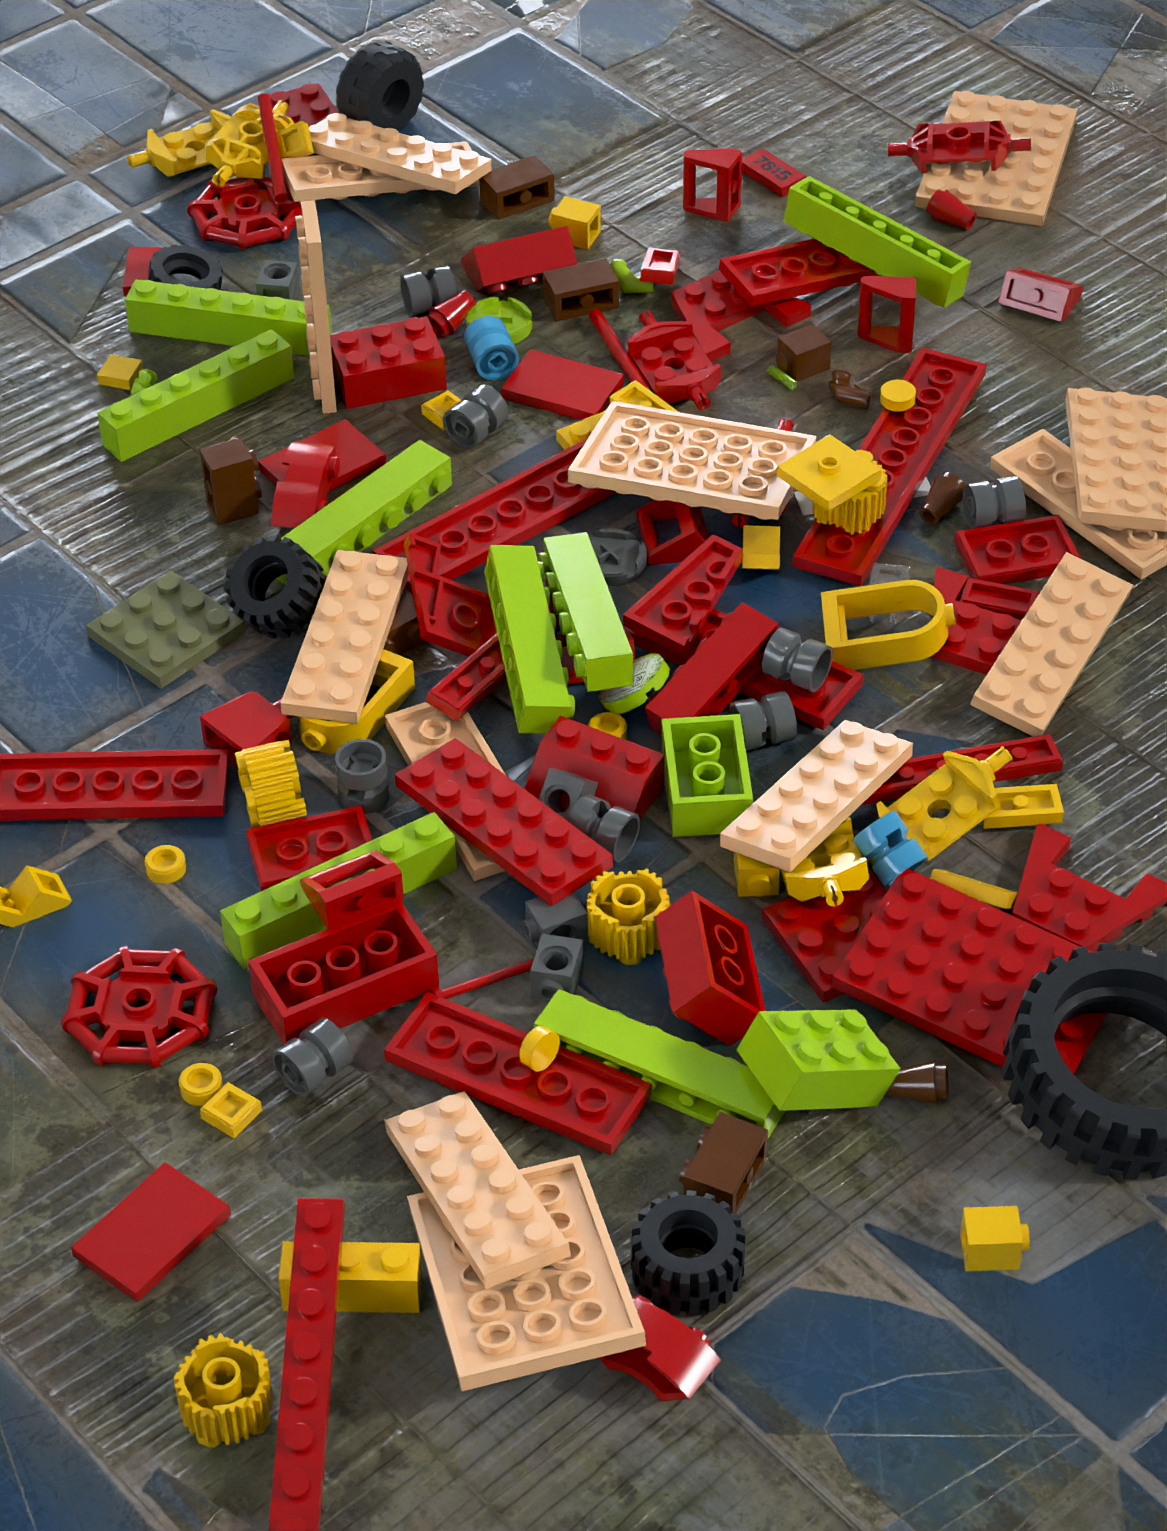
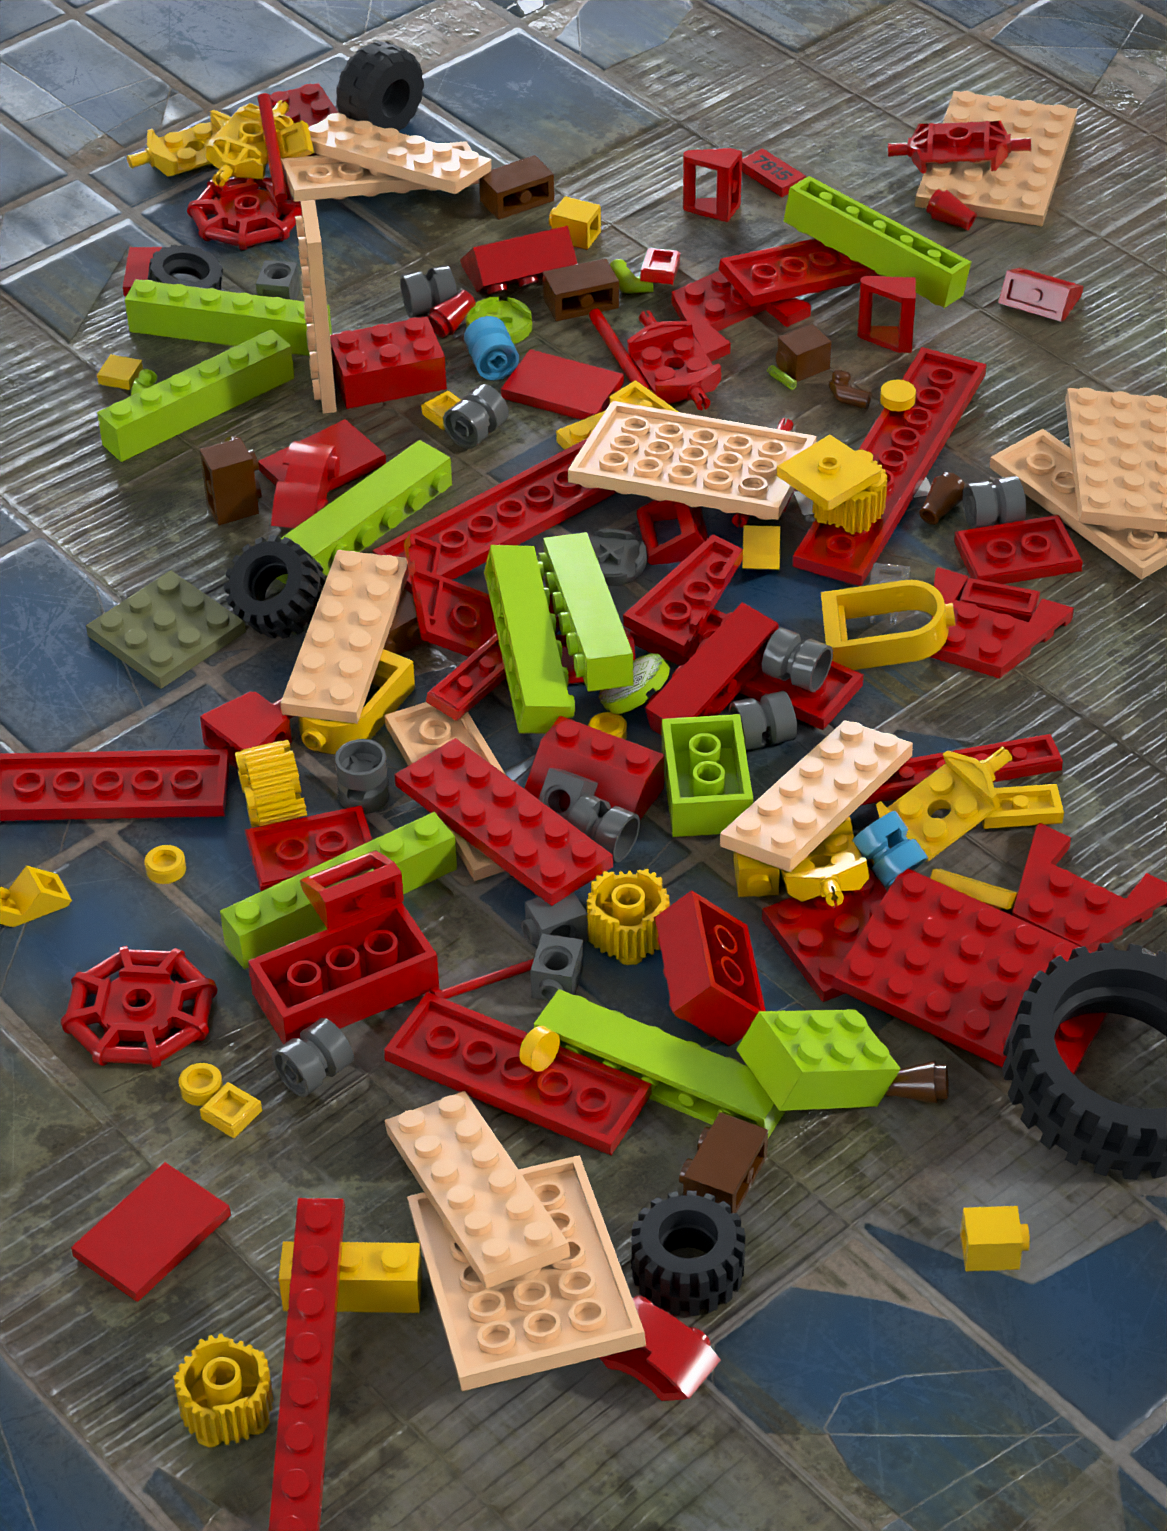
(1051, 645): light nougat plate -> none

